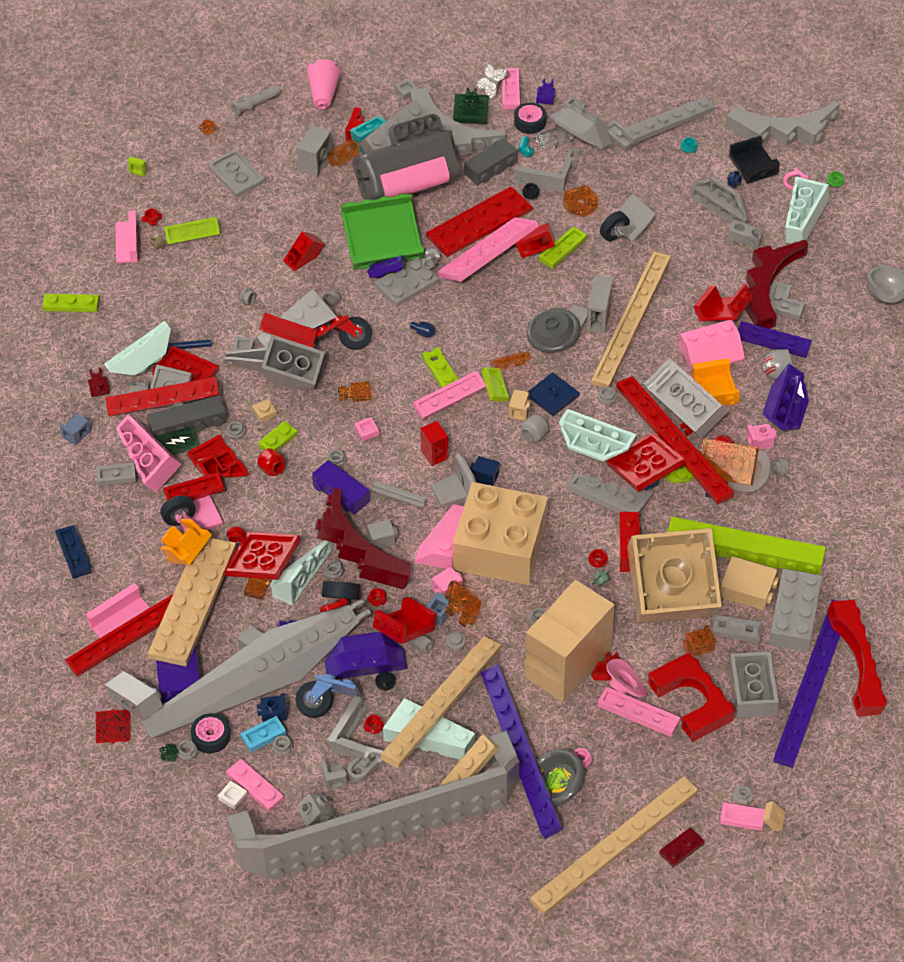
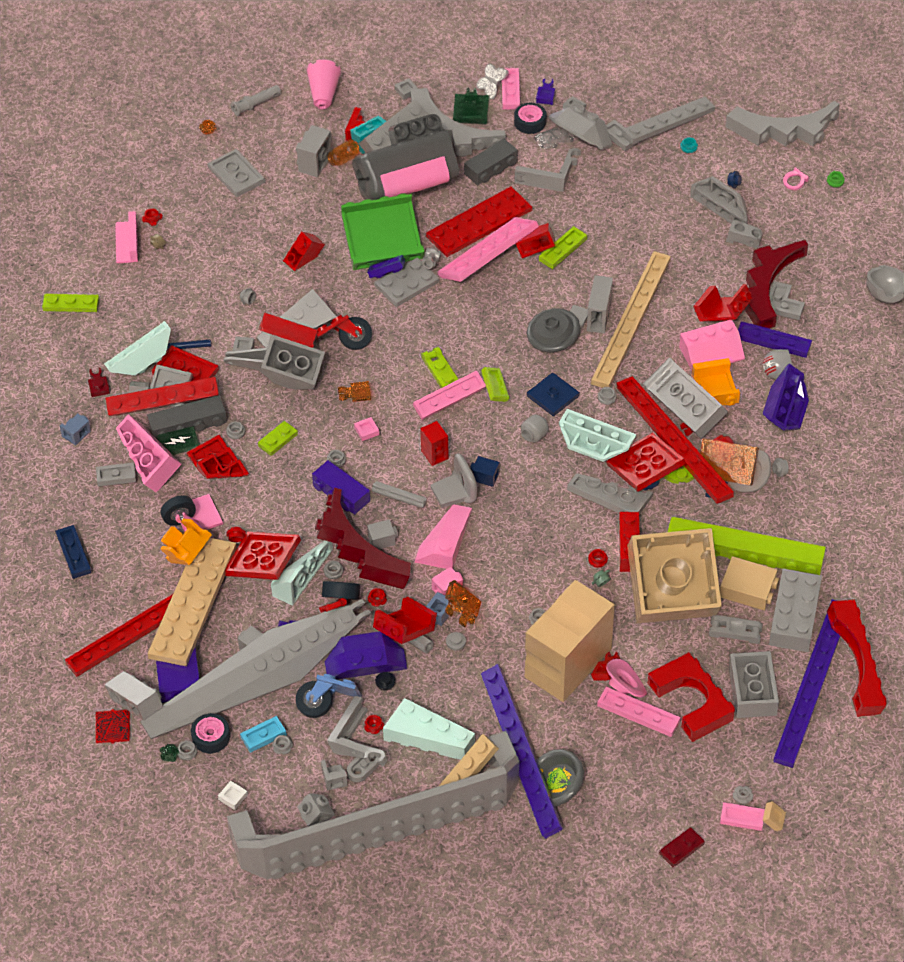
(116, 611): bright pink panel -> none
(137, 166): lime tile -> none
(191, 230): lime plate -> none
(196, 488): red plate -> none
(255, 785): bright pink plate -> none
(256, 588): clear orange plate -> none
(264, 410): tan plate -> none
(271, 462): red head -> none
(272, 707): dark blue brick -> none
(331, 297): light grey plate -> none
(423, 329): dark blue cylinder -> none
(440, 702): tan plate -> none
(500, 533): tan brick -> none
(517, 359): clear orange plate -> none
(519, 405): tan brick -> none
(523, 147): teal arm -> none
(530, 191): black plate -> none
(581, 752): bright pink plate -> none
(584, 193): clear orange plate -> none
(613, 845): tan plate -> none
(628, 220): light grey plate -> none
(699, 642): clear orange brick -> none
(753, 160): black panel -> none
(761, 436): bright pink brick -> none
(806, 206): light aqua wedge -> none

